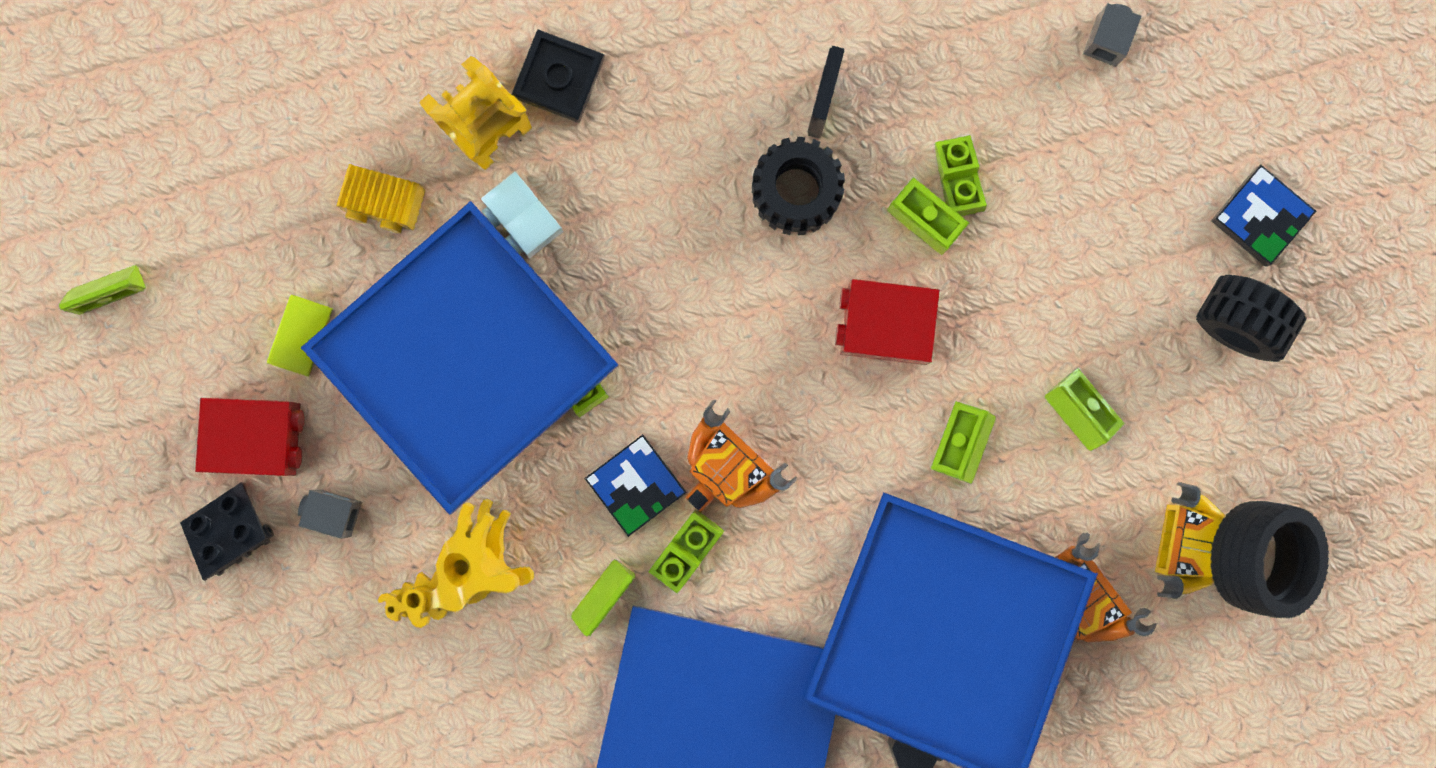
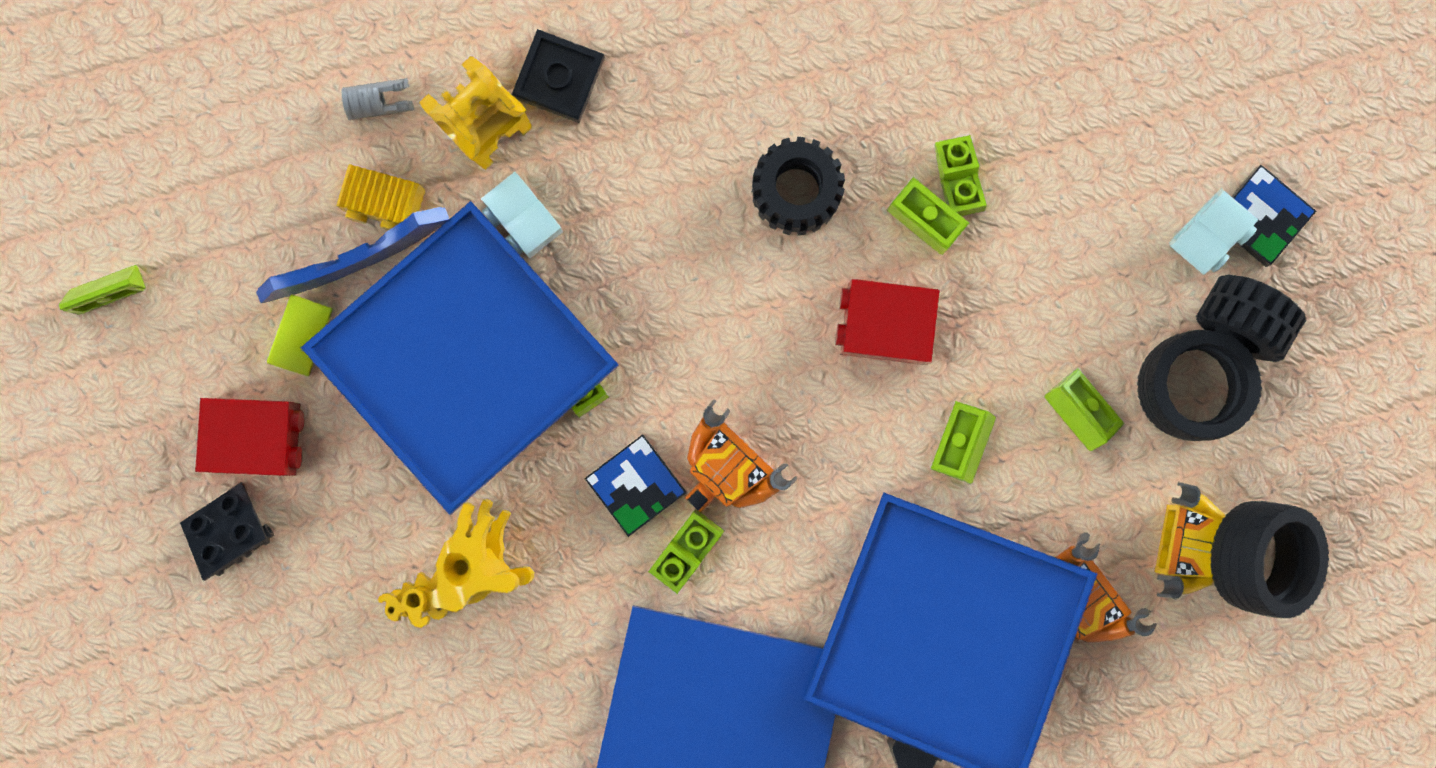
(329, 513): dark grey brick -> none
(369, 100): none -> light grey hinge
(395, 240): none -> blue tile
(602, 597): lime slope -> none
(825, 91): black tile -> none
(1112, 34): dark grey brick -> none
(1213, 232): none -> light aqua brick
(1242, 381): none -> black tyre

